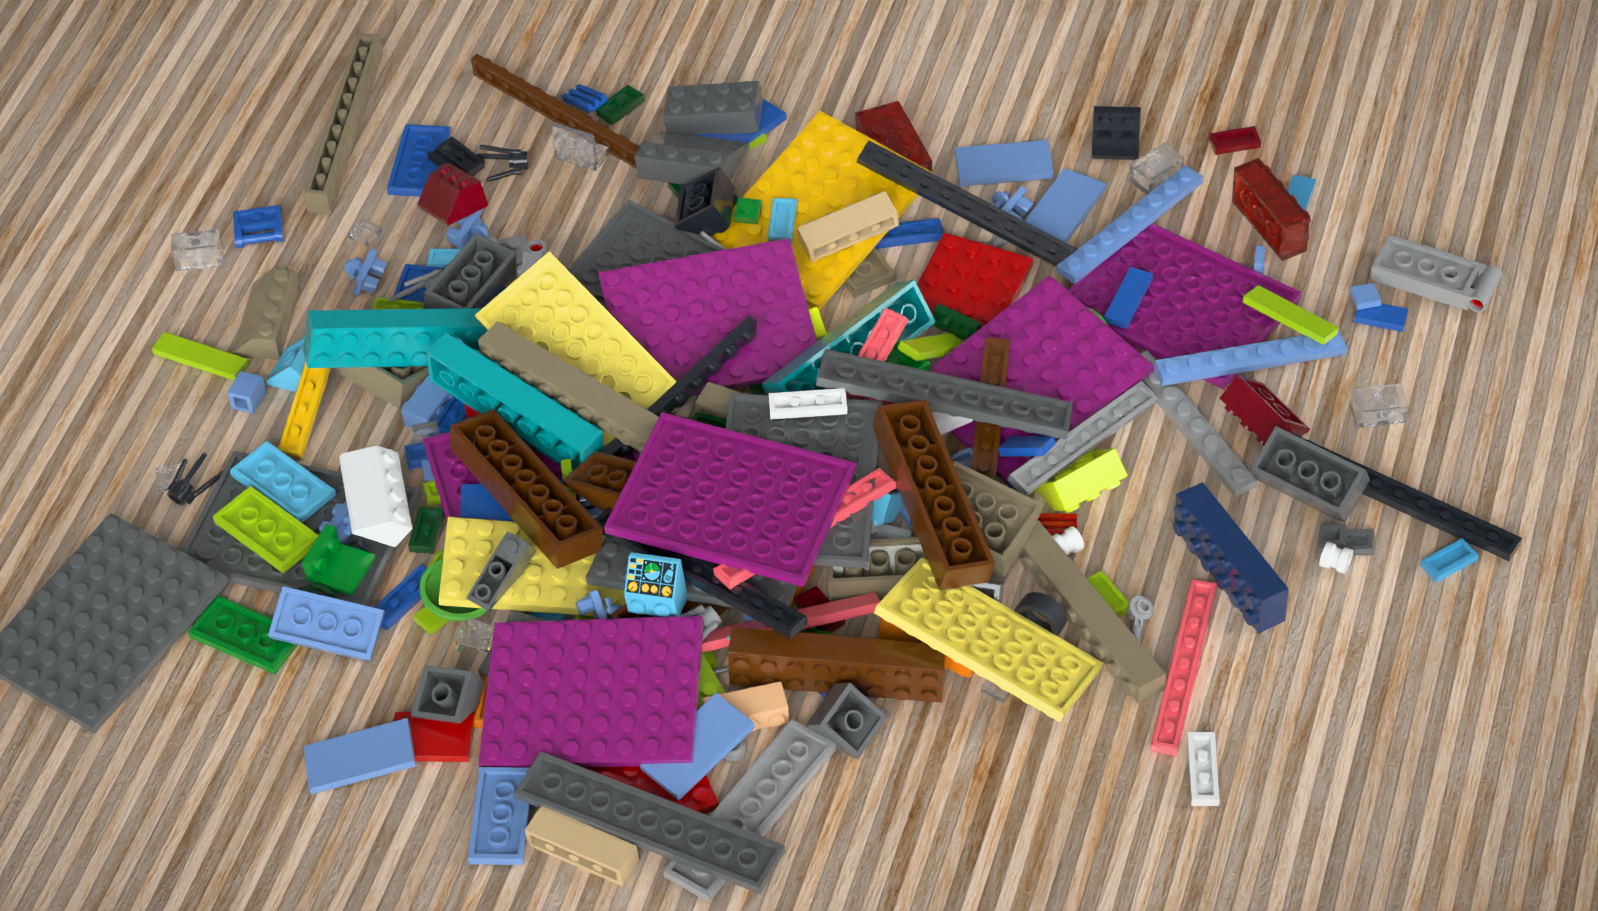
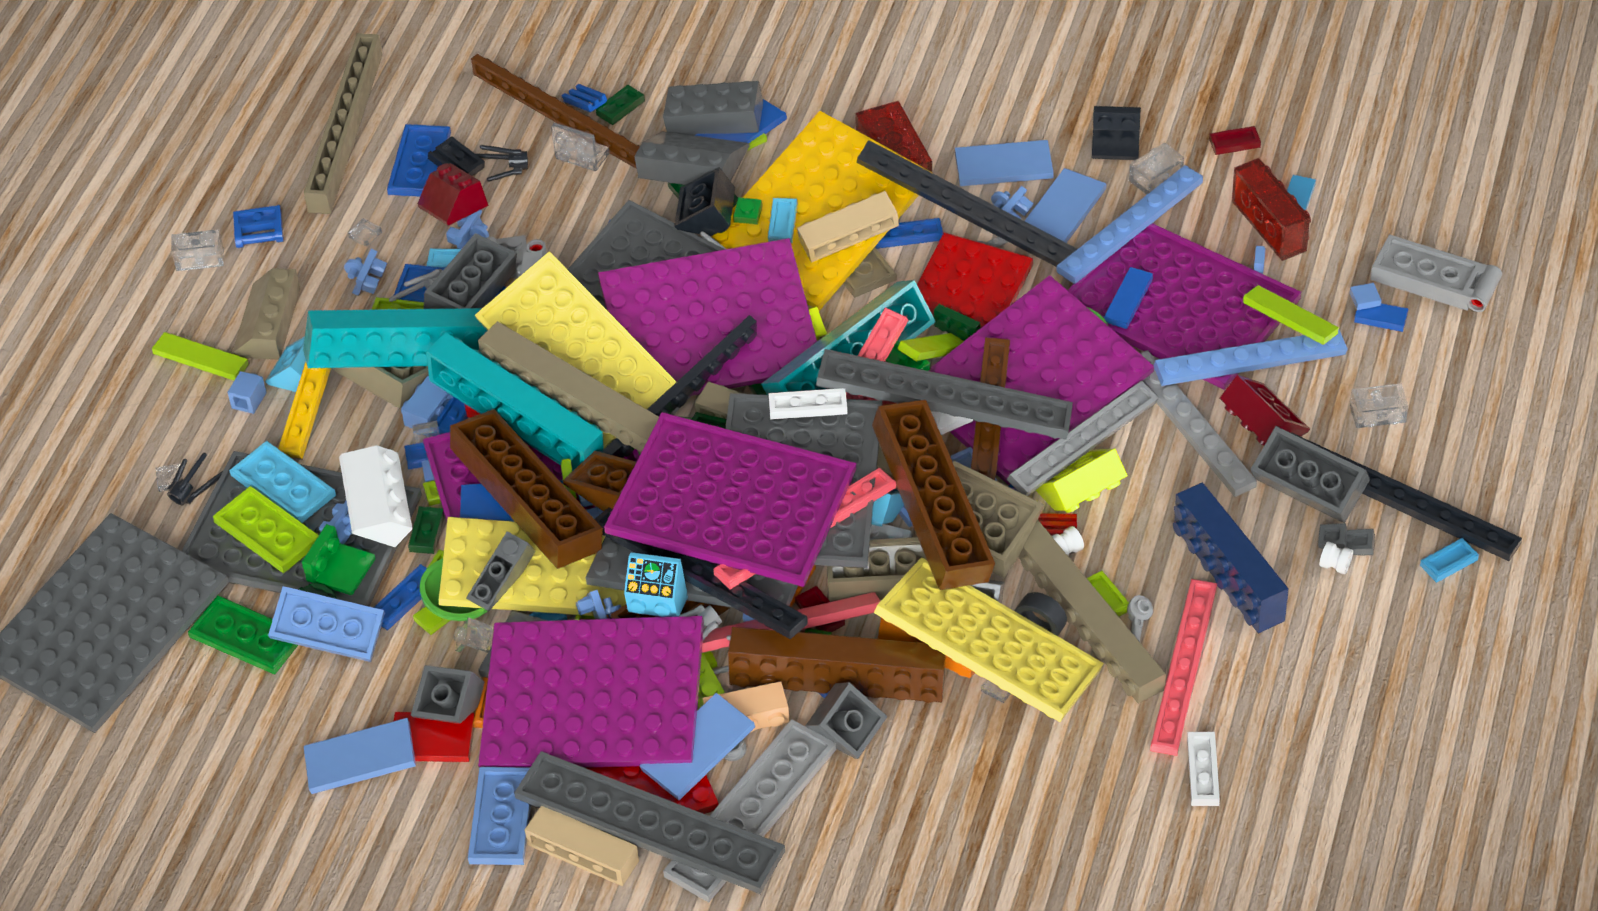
(1026, 446): blue tile -> none

